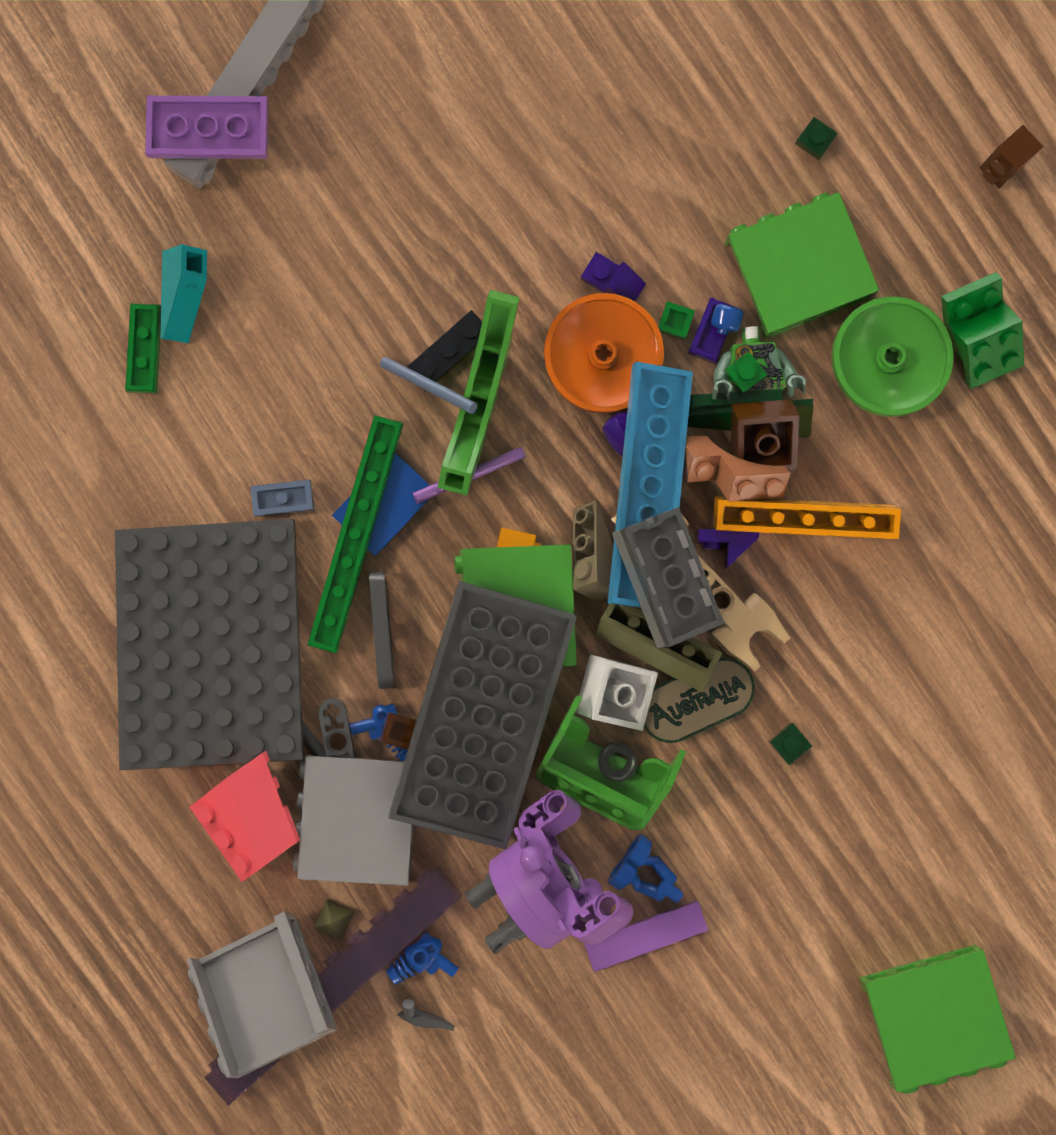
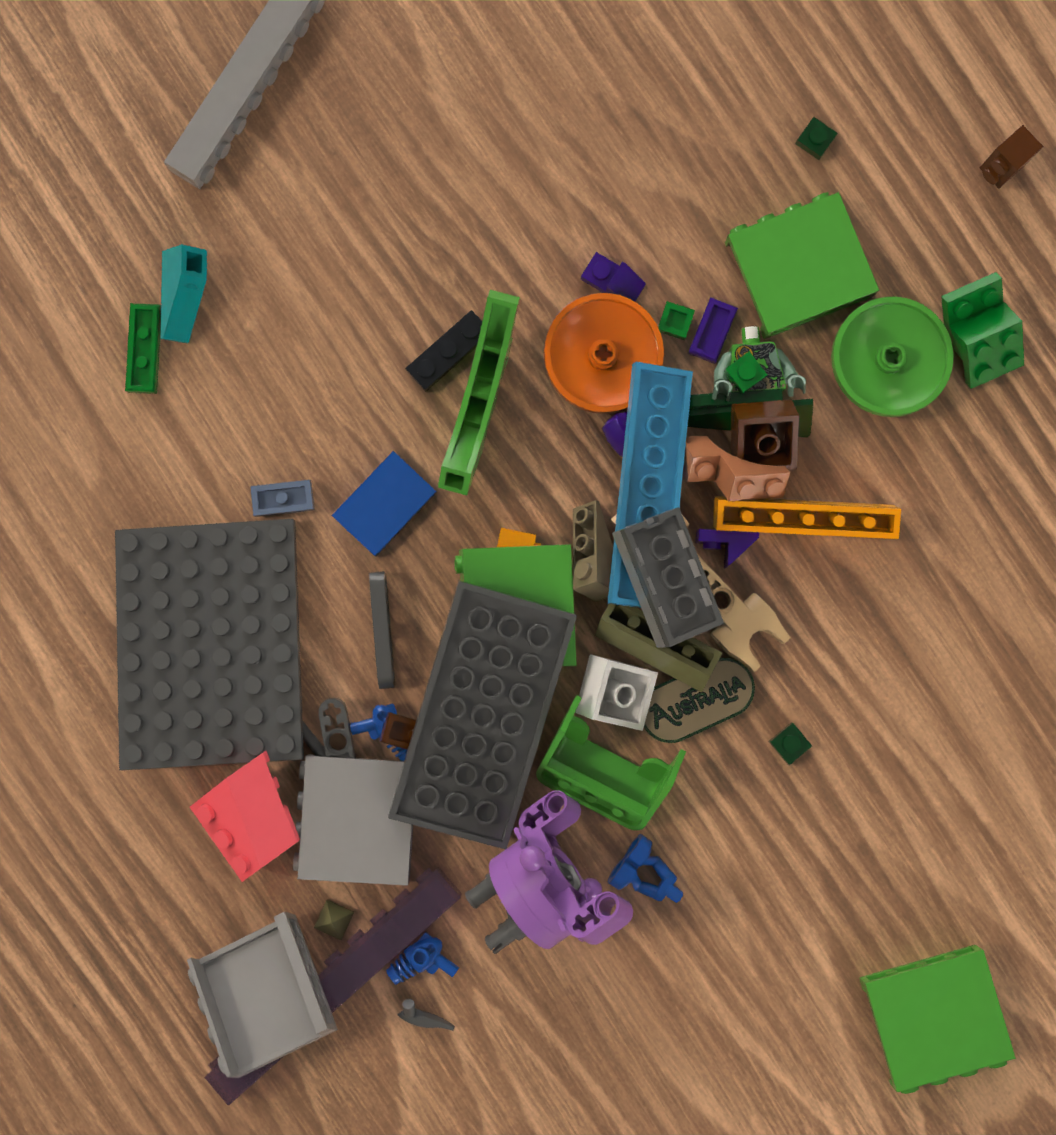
(207, 127): medium lavender plate -> none
(355, 534): green tile -> none
(428, 385): sand blue bar -> none
(482, 469): medium lavender bar -> none
(610, 773): pearl dark grey piece -> none
(648, 935): medium lavender tile -> none
(727, 318): blue piece -> none

